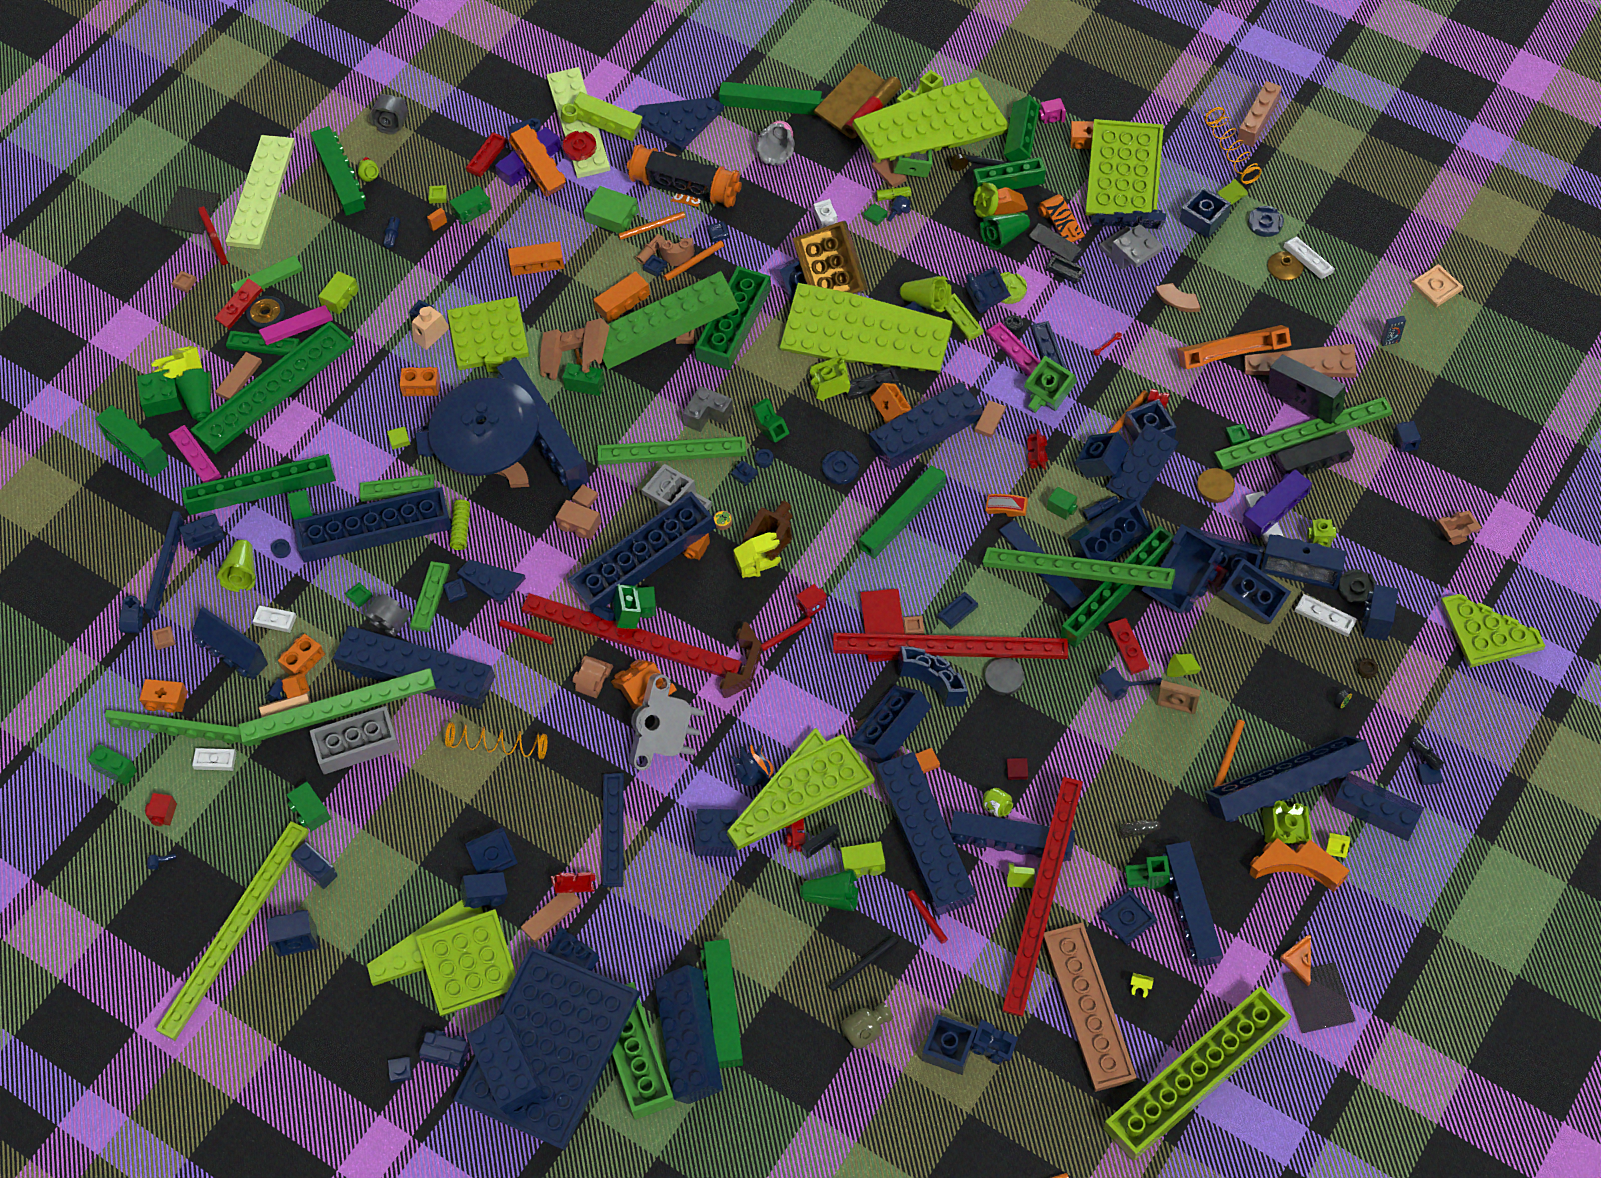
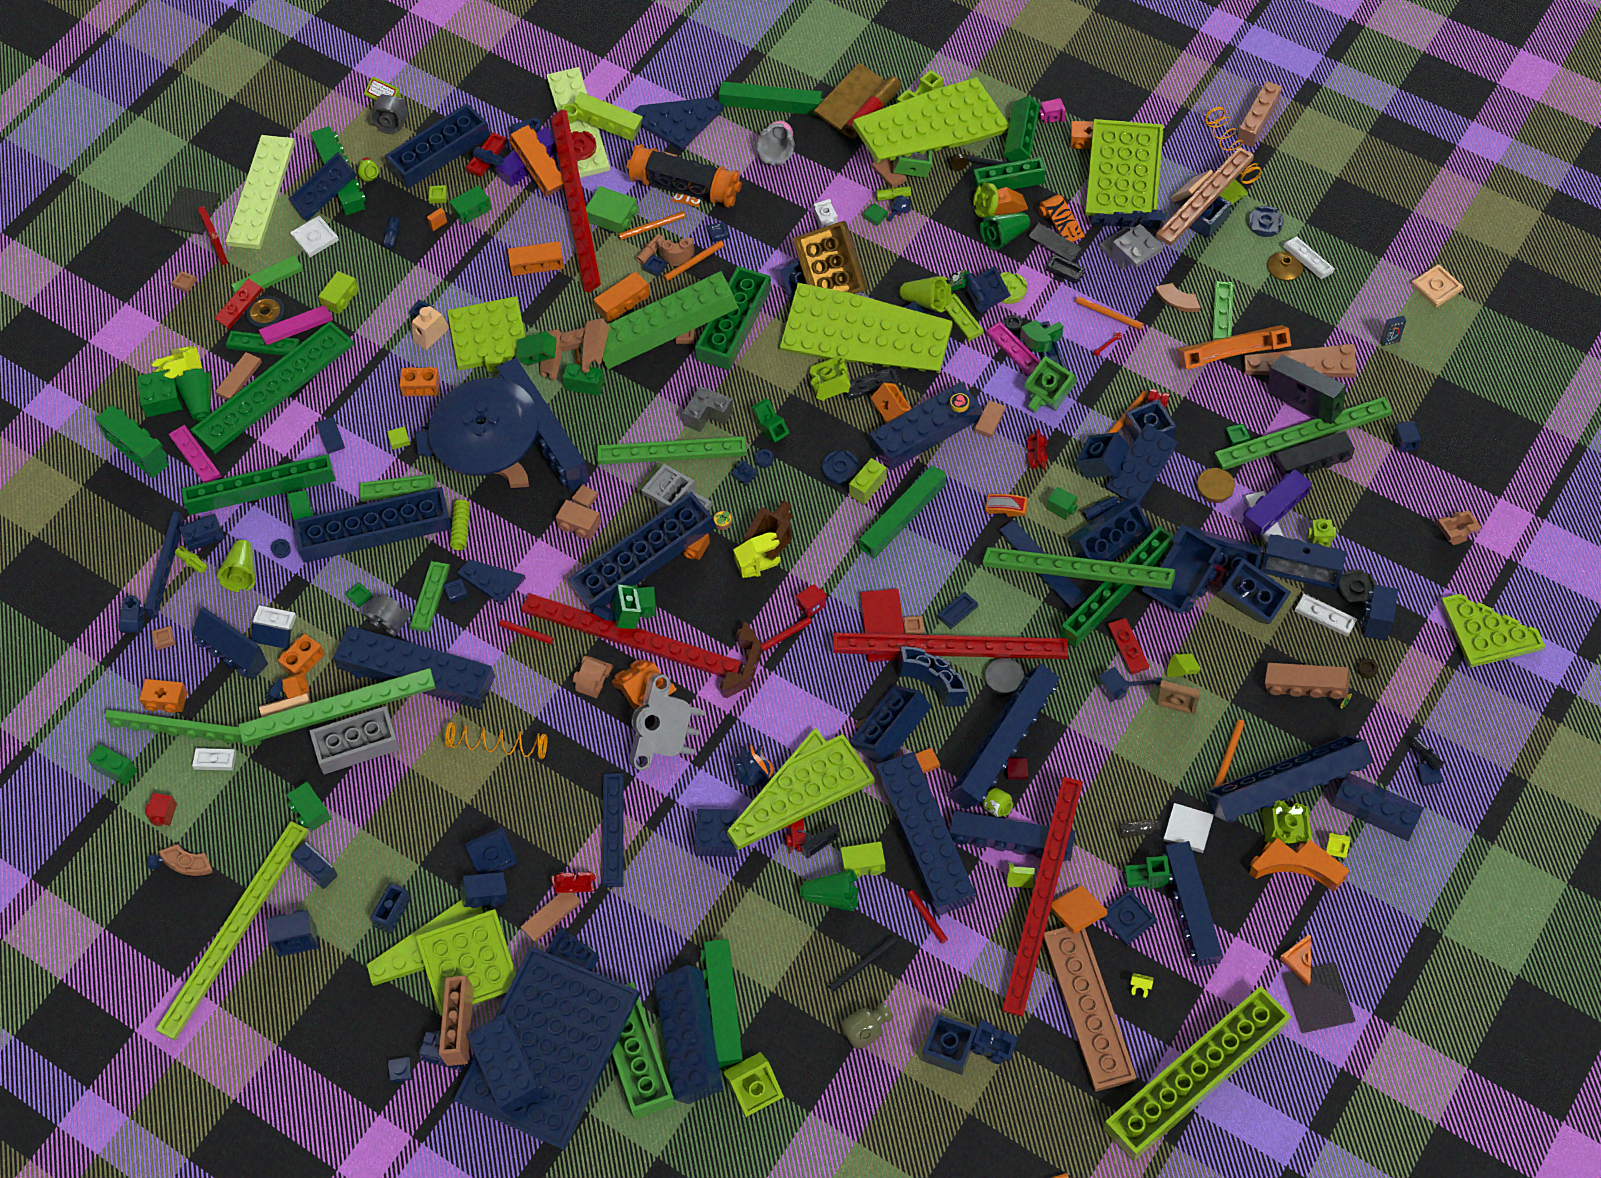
(185, 862): none -> nougat tile
(191, 559): none -> lime axle
(271, 635): none -> dark blue tile
(314, 236): none -> white tile
(322, 186): none -> dark blue tile
(330, 435): none -> dark blue tile
(377, 87): none -> slope
(390, 908): none -> dark blue brick
(437, 145): none -> dark blue brick
(456, 1020): none -> nougat brick
(488, 156): none -> dark blue axle
(536, 348): none -> green brick
(575, 201): none -> red plate
(753, 1084): none -> lime slope
(868, 481): none -> lime brick
(958, 280): none -> green tile
(959, 402): none -> tile
(1003, 737): none -> dark blue brick
(1041, 339): none -> green brick
(1078, 909): none -> orange tile
(1110, 313): none -> orange bar
(1188, 825): none -> white tile
(1191, 186): none -> light nougat tile
(1204, 196): none -> nougat plate
(1222, 310): none -> bright green tile
(1307, 680): none -> nougat brick

